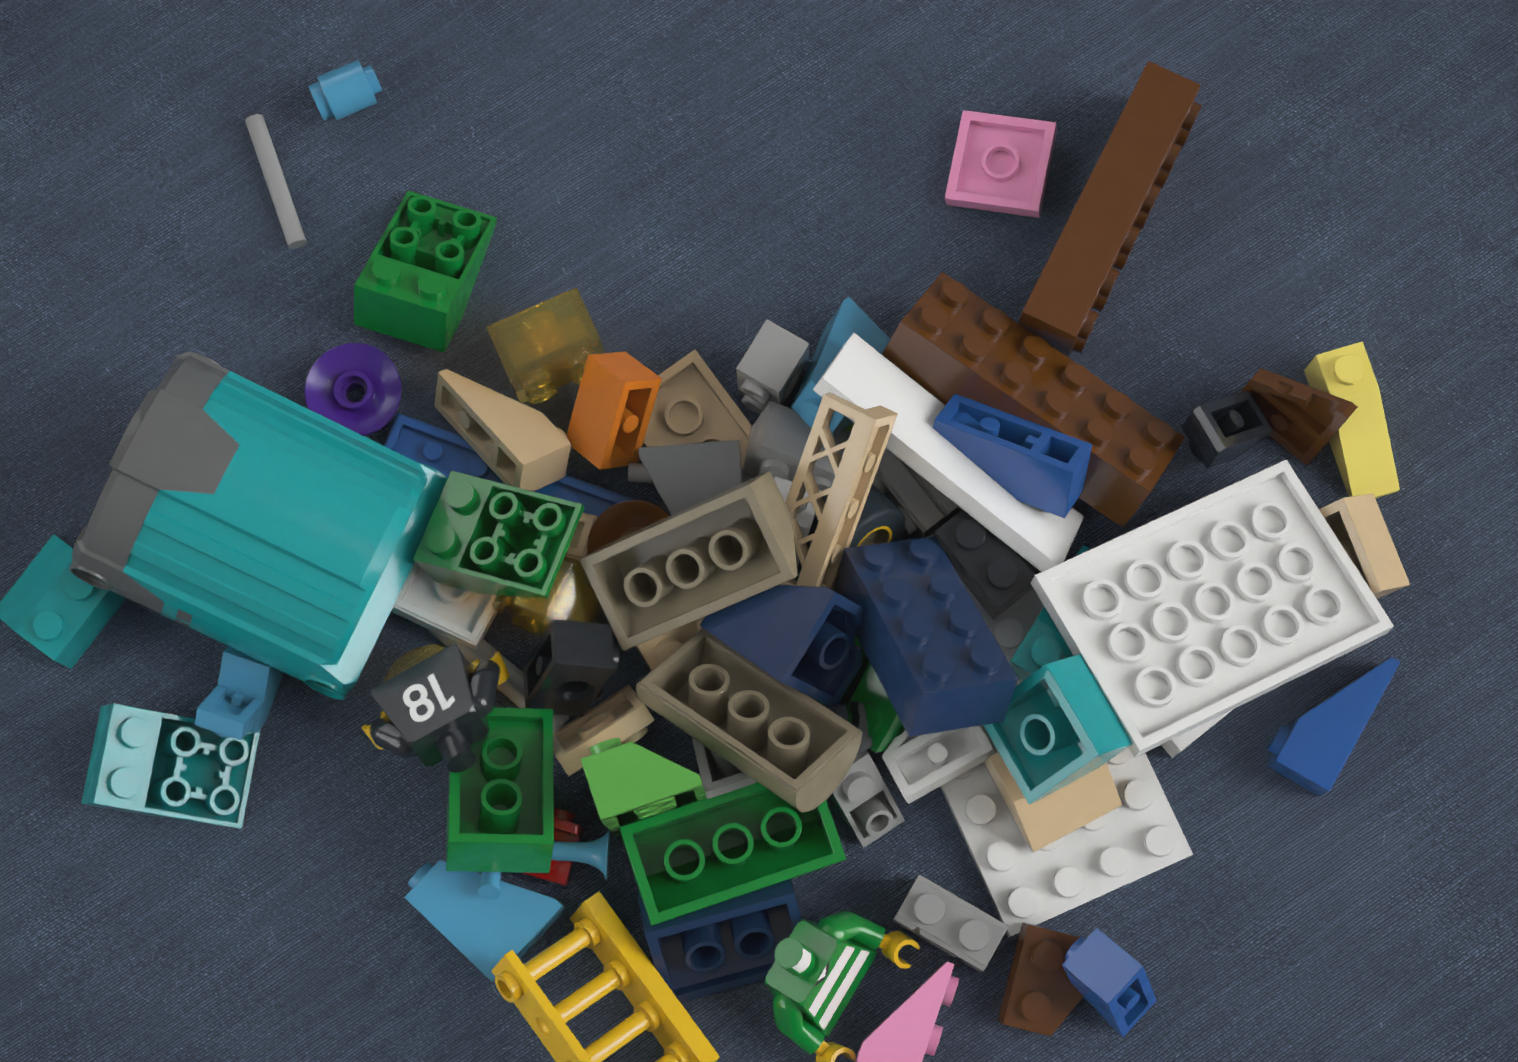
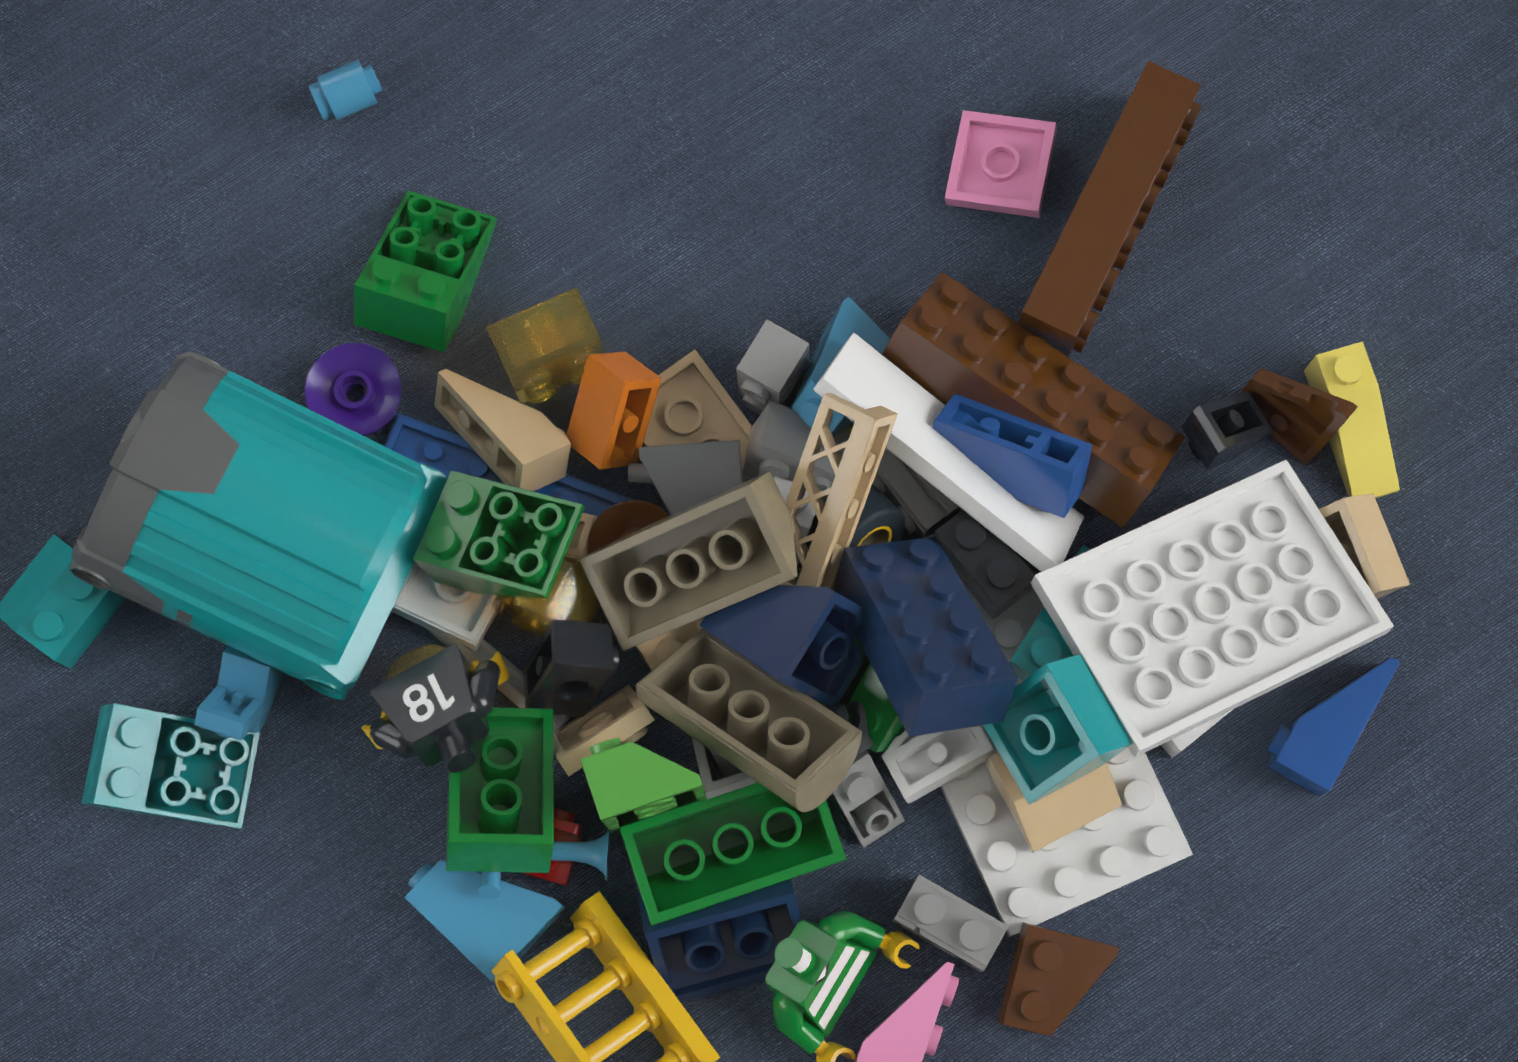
(275, 181): light grey bar -> none
(1109, 980): blue slope -> none

